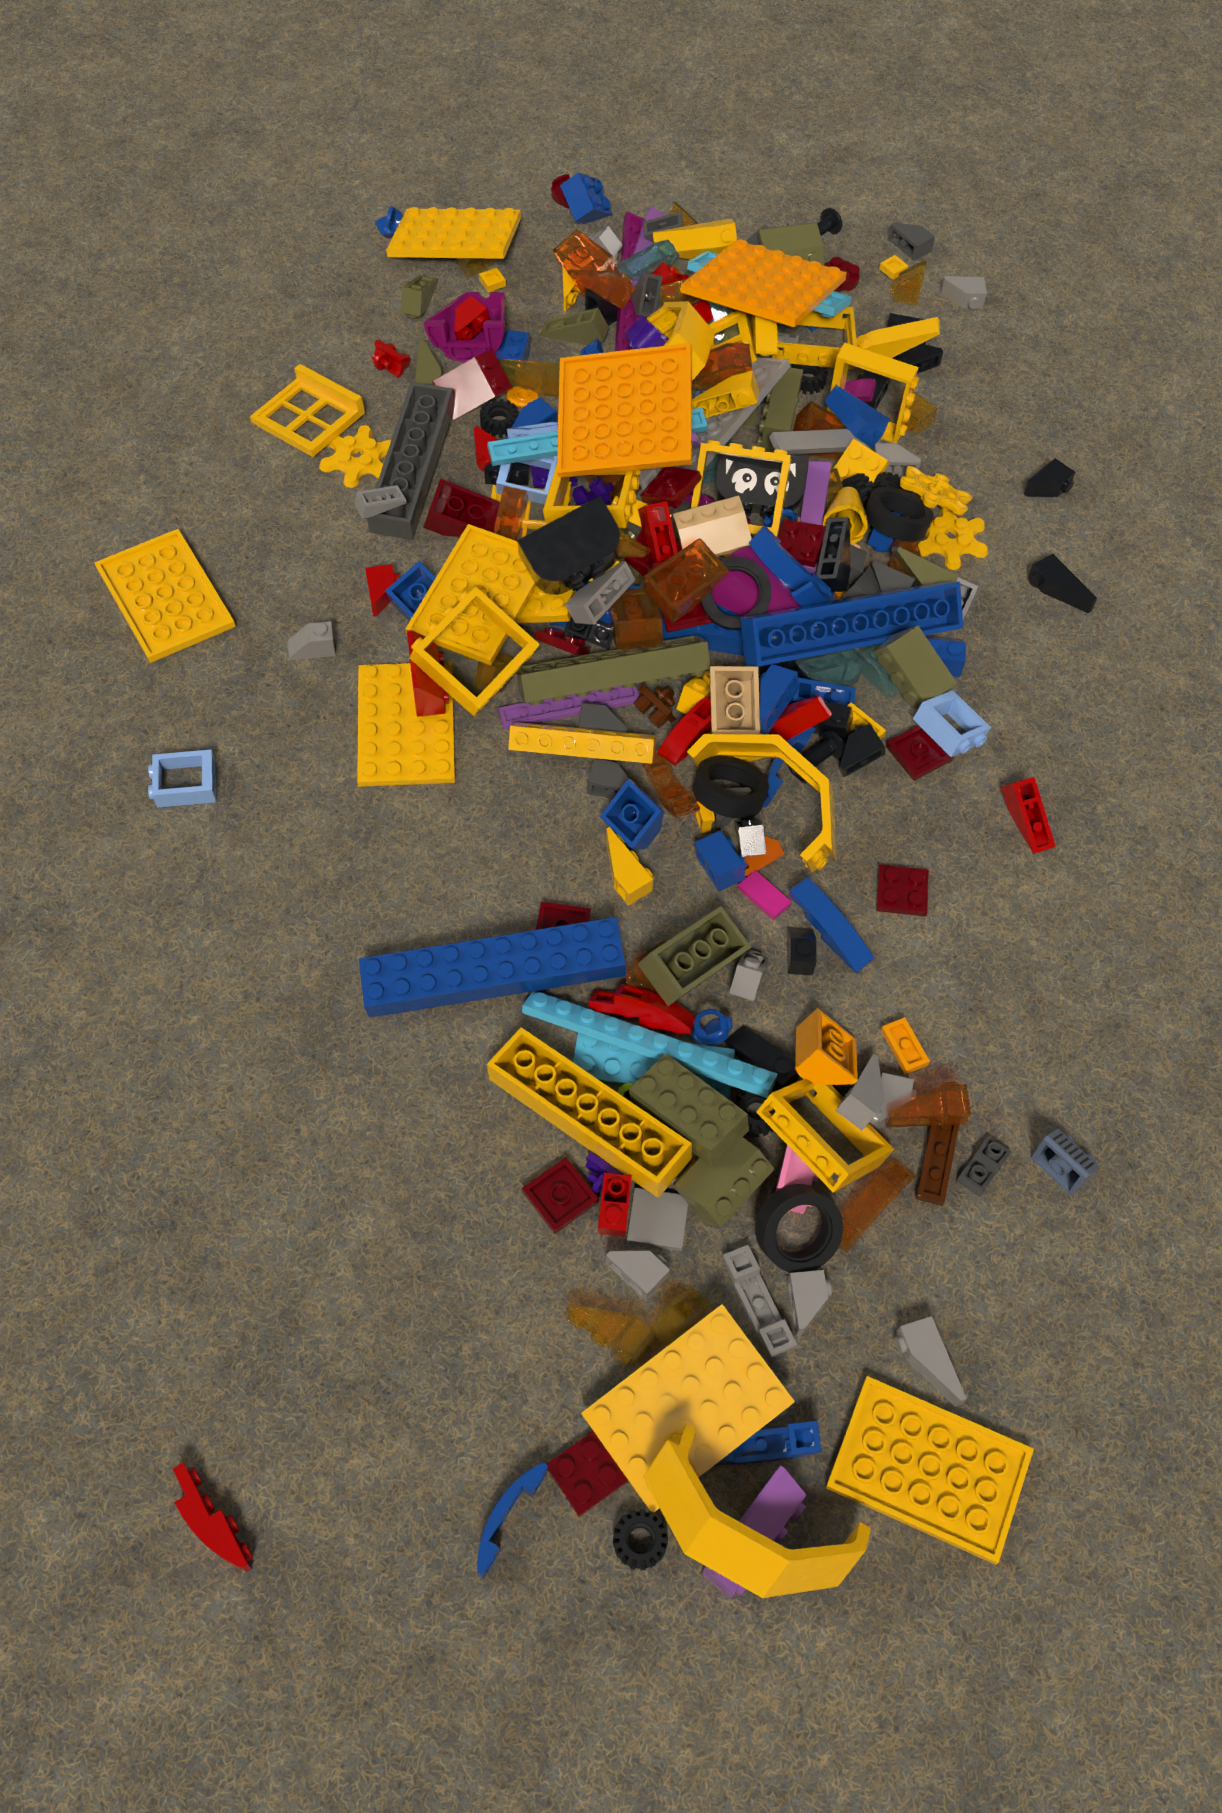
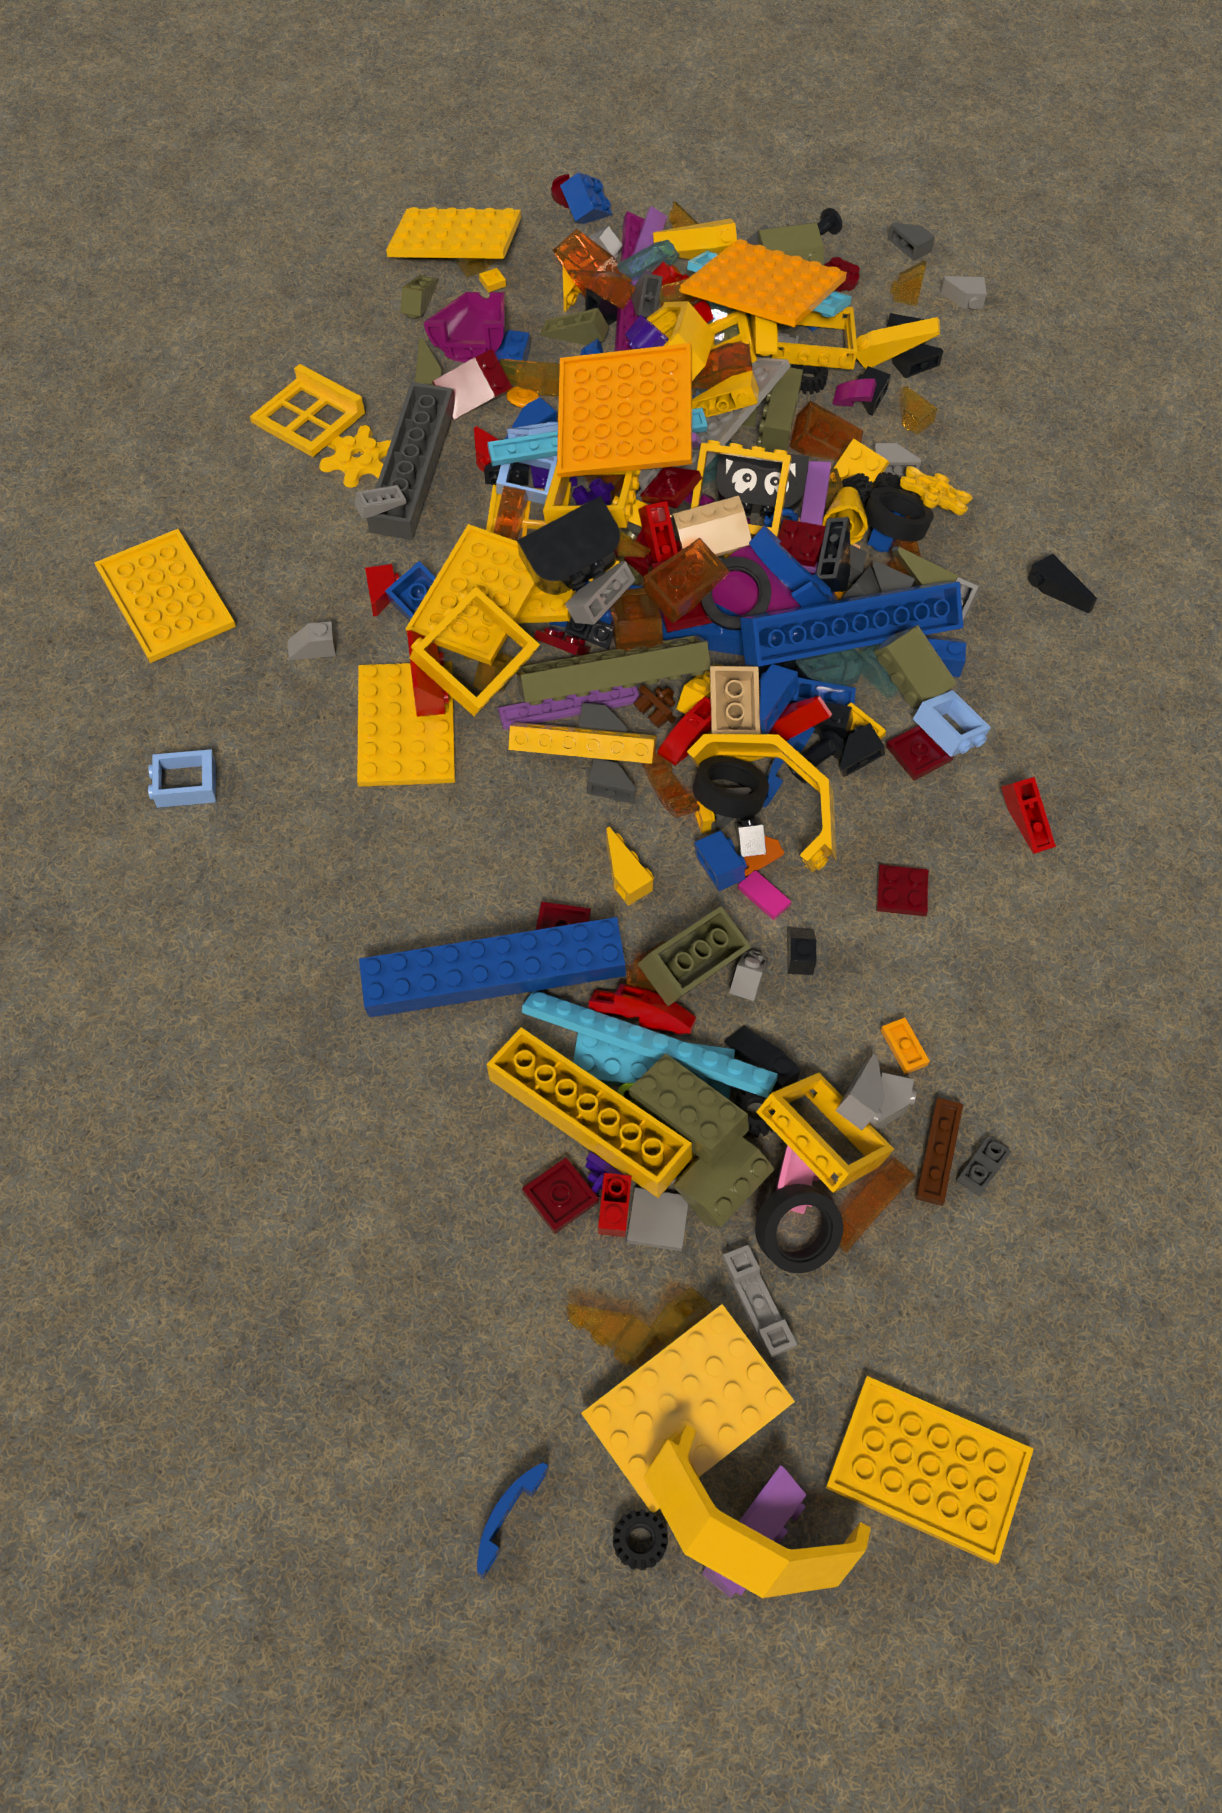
(214, 1530): red slope -> none
(387, 358): red hips -> none
(388, 224): blue piece -> none
(457, 507): dark red slope -> none
(470, 318): red slope -> none
(495, 409): black tyre -> none
(586, 1473): dark red plate -> none
(633, 816): blue slope -> none
(639, 1270): light grey slope -> none
(662, 223): dark grey slope -> none
(715, 1031): blue piece -> none
(777, 1444): blue slope -> none
(807, 1296): light grey slope -> none
(813, 441): light grey tile -> none
(825, 1051): light orange slope -> none
(832, 925): blue slope -> none
(857, 416): blue slope -> none
(883, 366): yellow window -> none
(893, 266): yellow plate -> none
(928, 1355): light grey slope -> none
(940, 1106): clear orange slope -> none
(954, 548): yellow plate -> none
(1051, 480): black slope -> none
(1065, 1161): sand blue slope -> none

